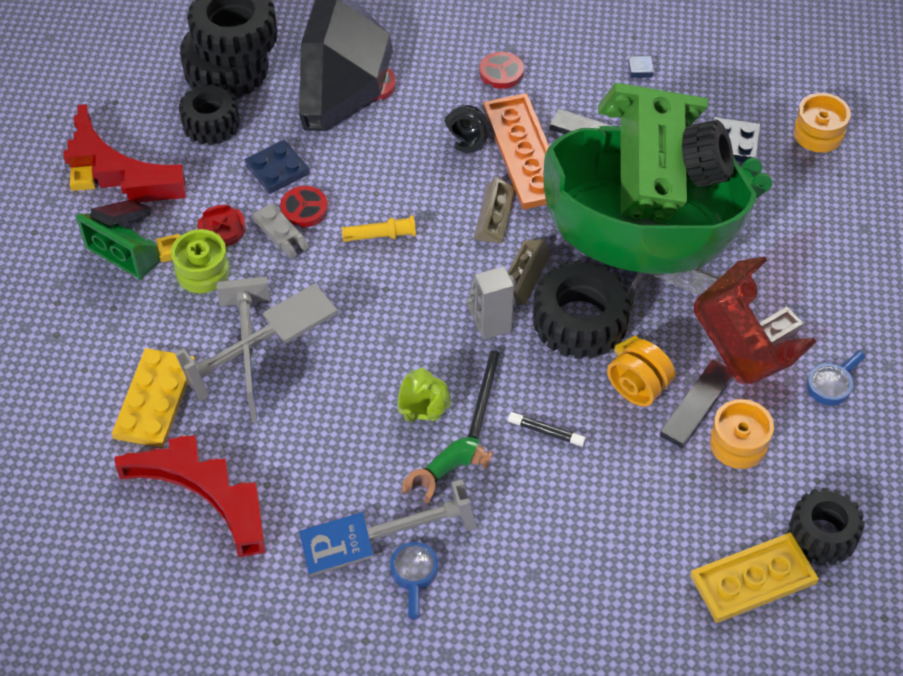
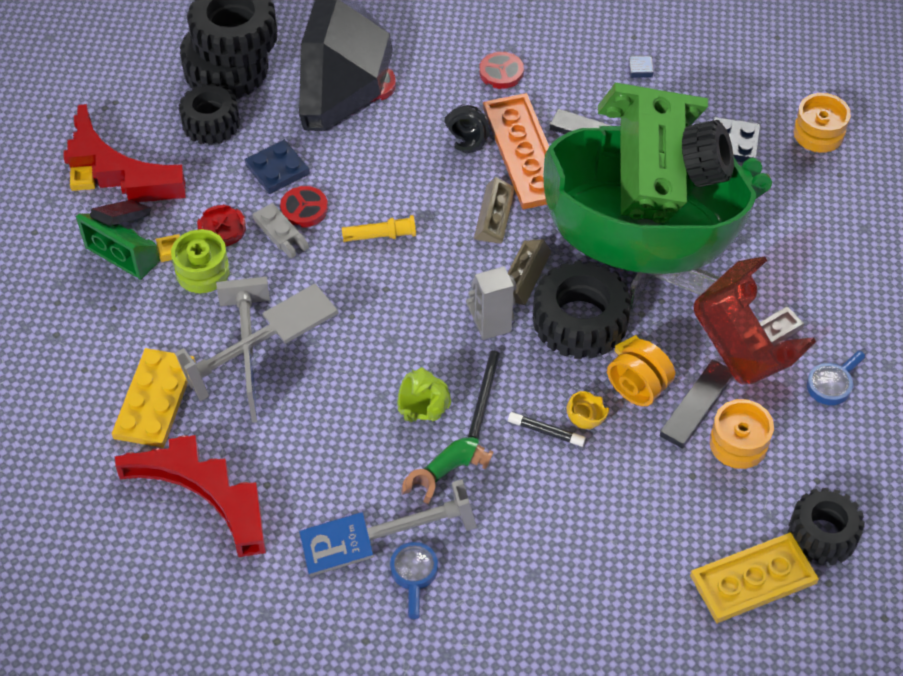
(586, 410): none -> yellow hair

